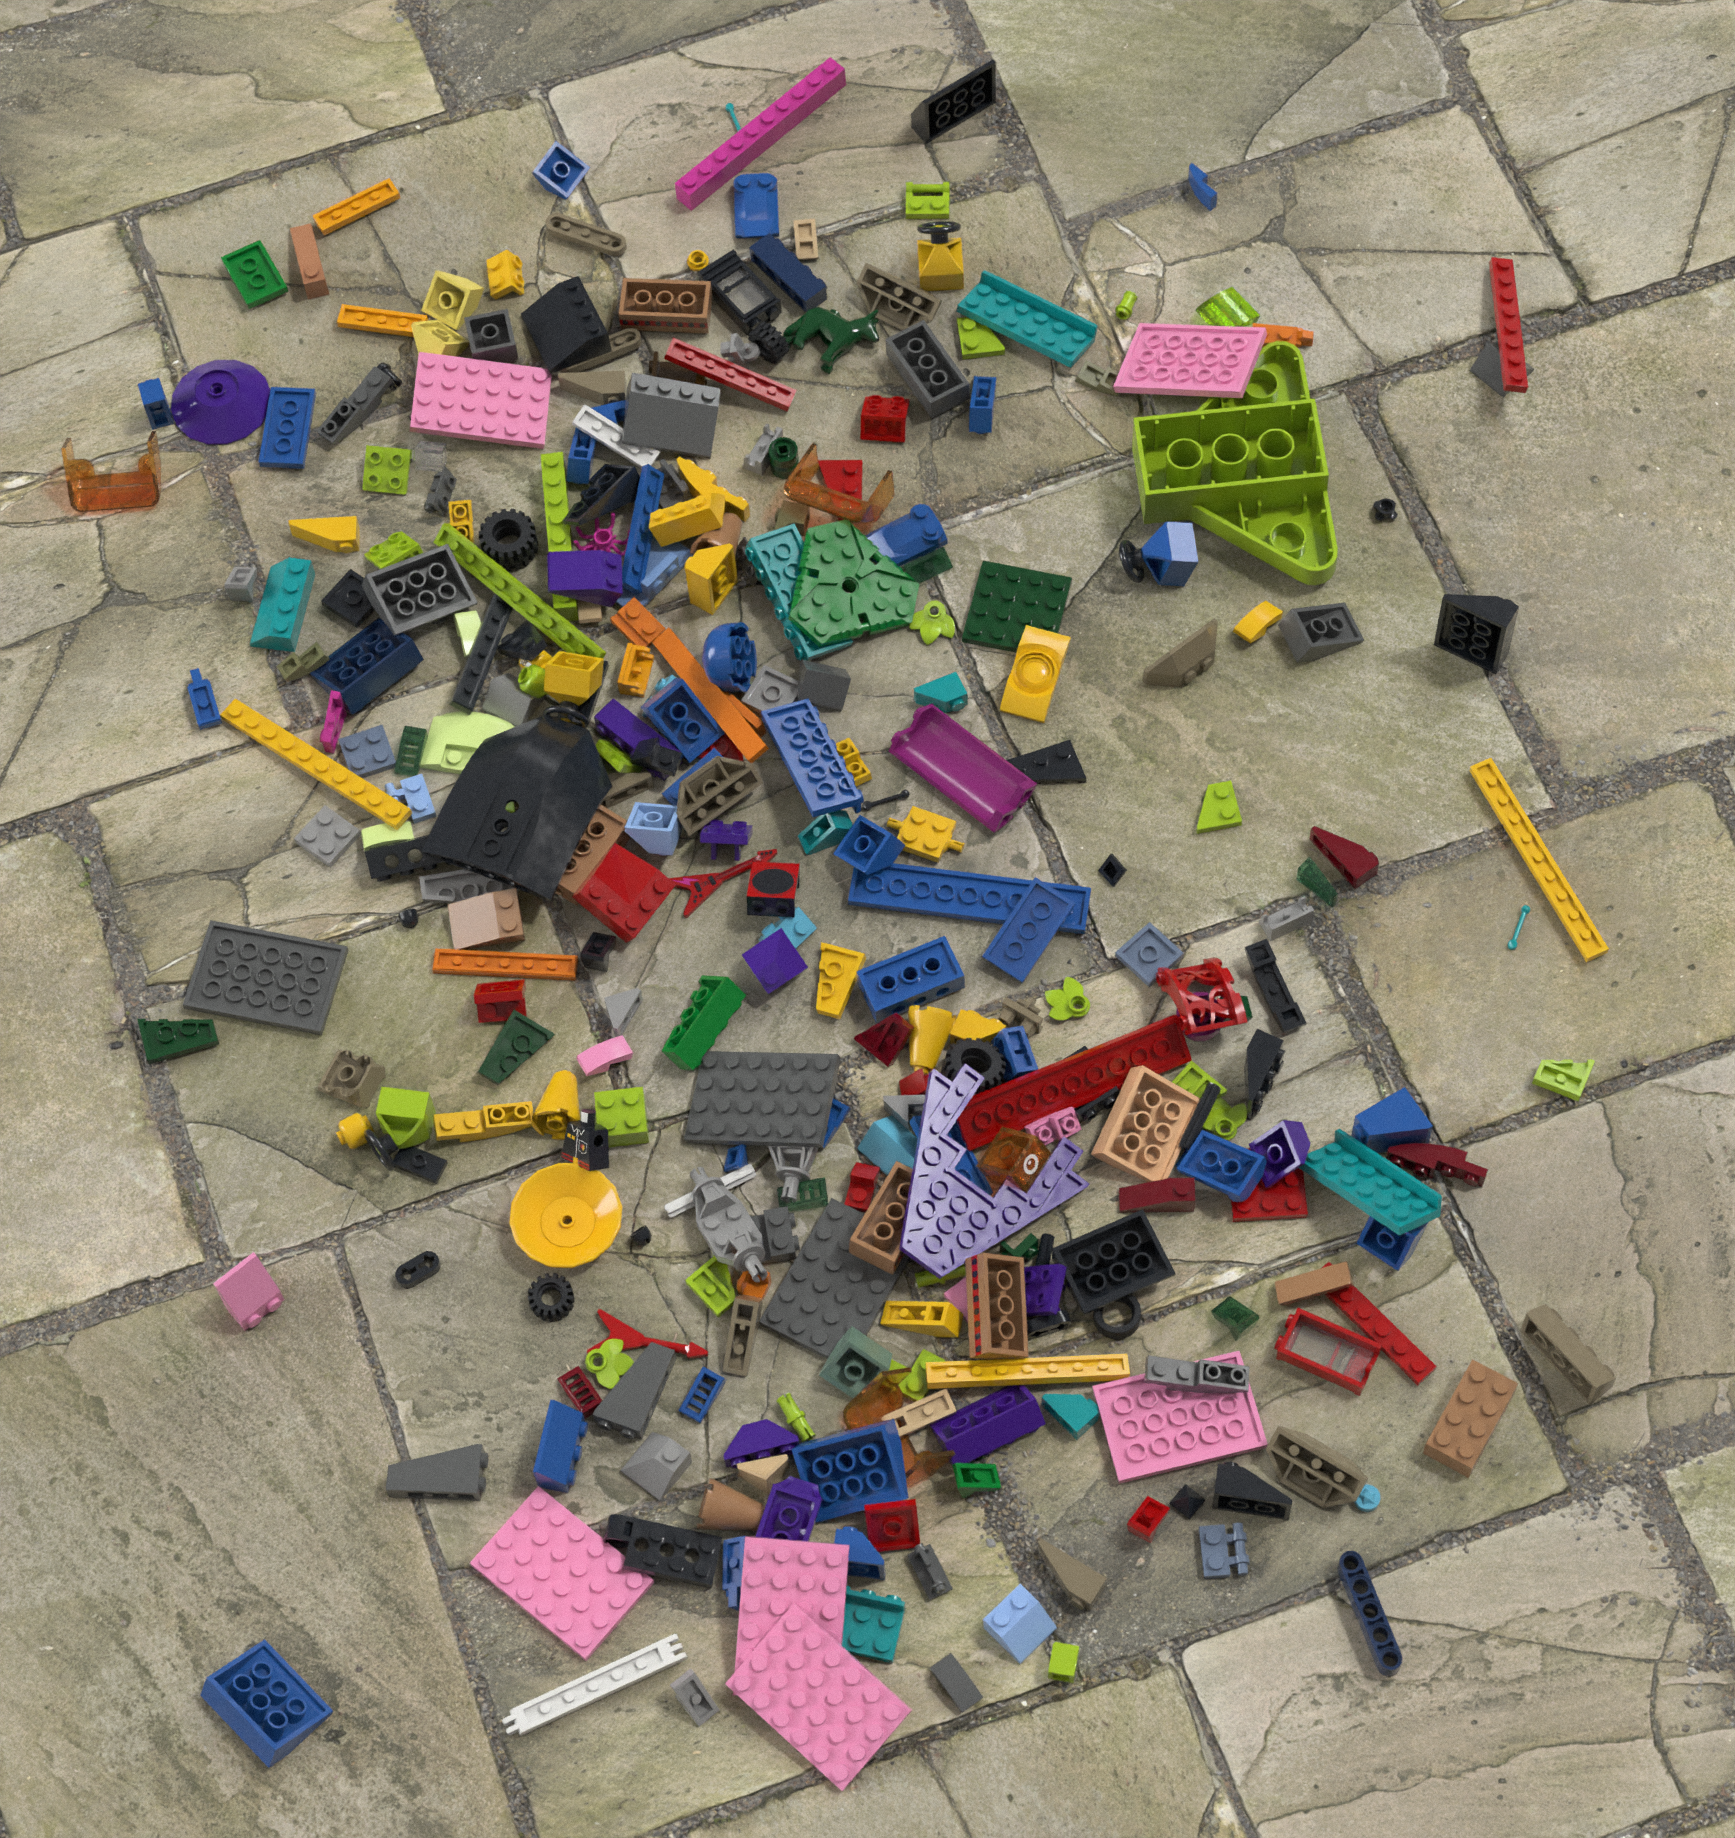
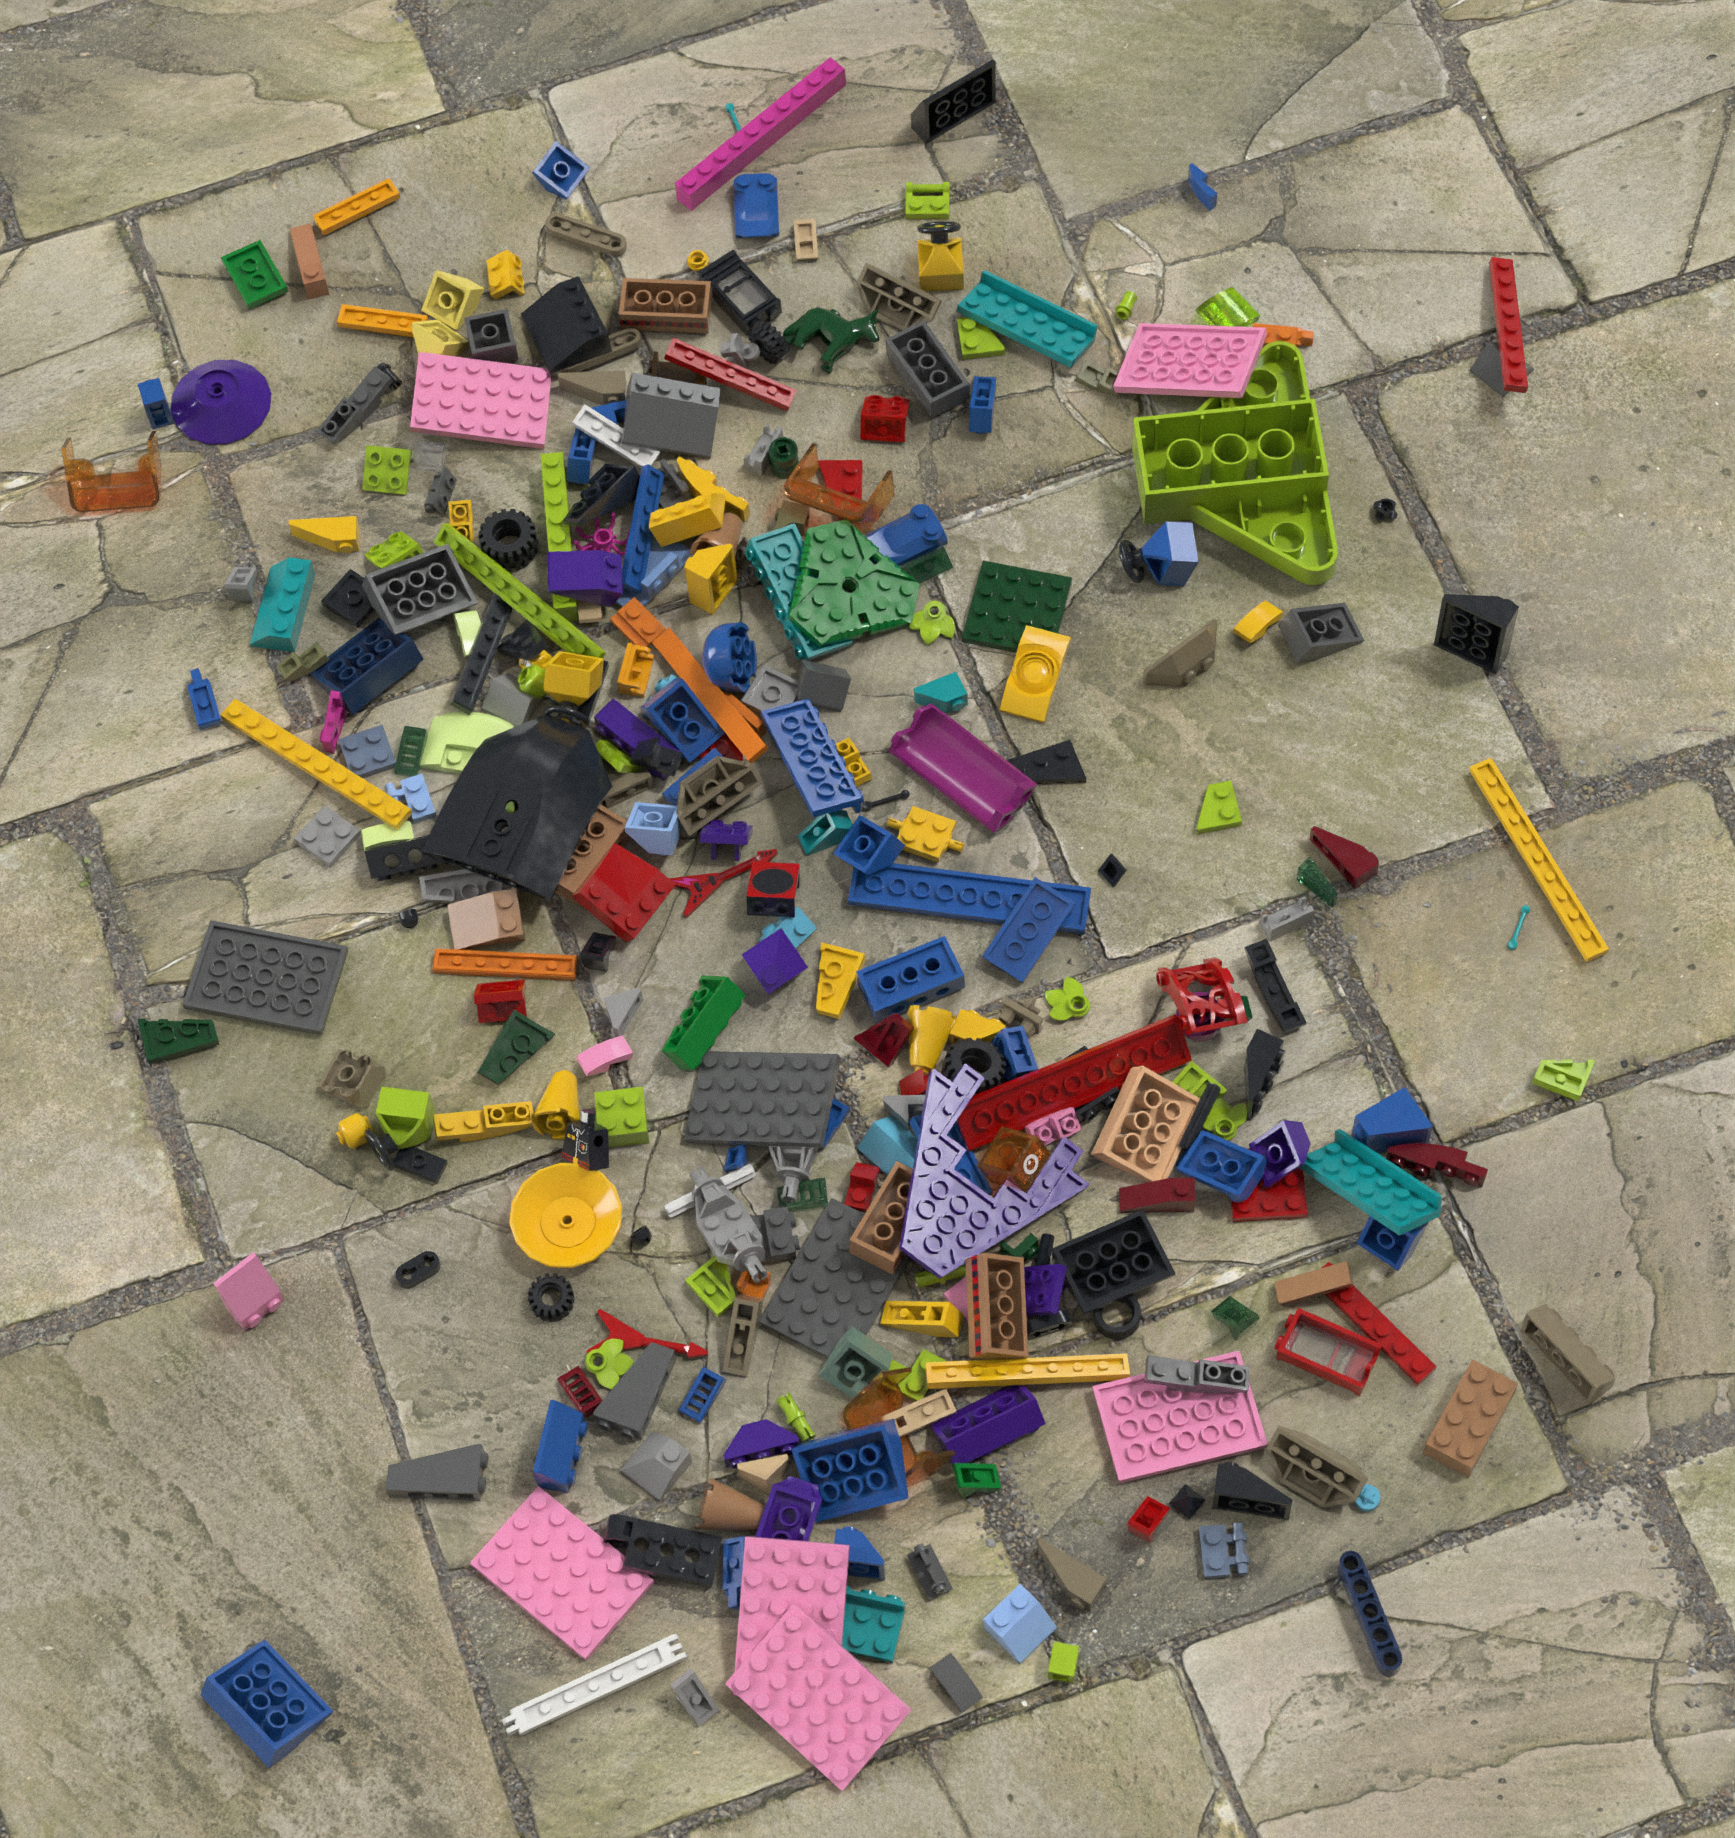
(287, 427): blue plate -> none
(788, 272): dark blue brick -> none
(892, 1525): red bracket -> none
(1072, 1412): teal slope -> none
(1148, 952): sand blue plate -> none

